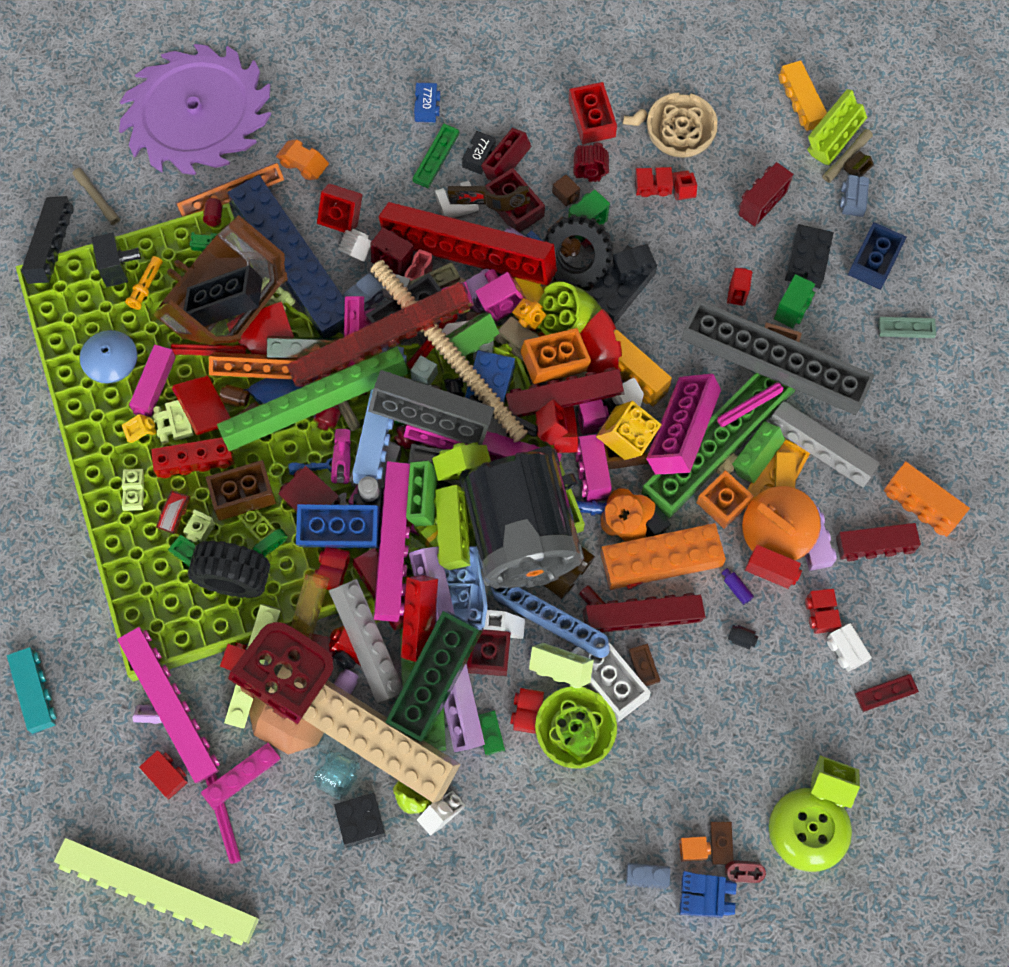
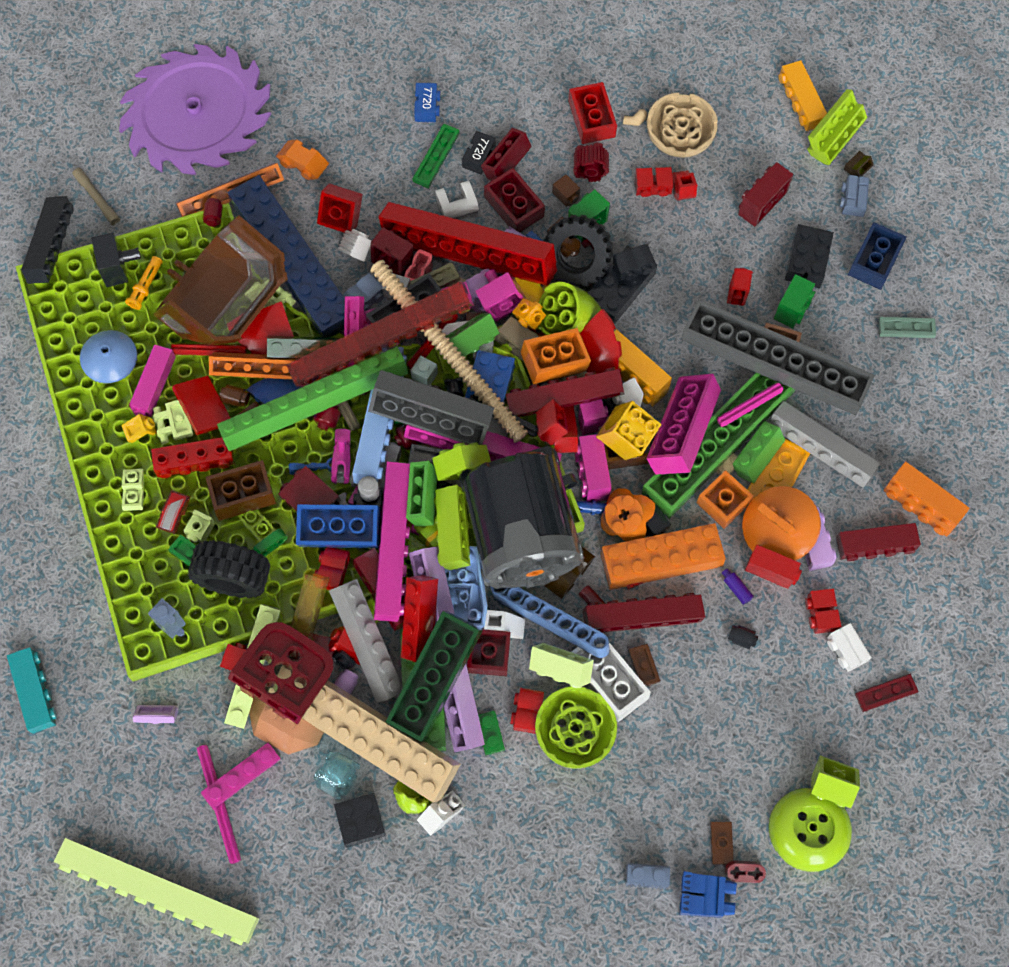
(163, 774): red brick -> none
(167, 619): none -> sand blue brick
(168, 704): dark pink brick -> none
(200, 242): green piece -> none
(224, 296): black brick -> none
(481, 196): dark brown piece -> none
(580, 743): clear neon green brick -> none
(694, 849): orange brick -> none
(785, 469): light orange tile -> none
(835, 169): dark tan piece -> none

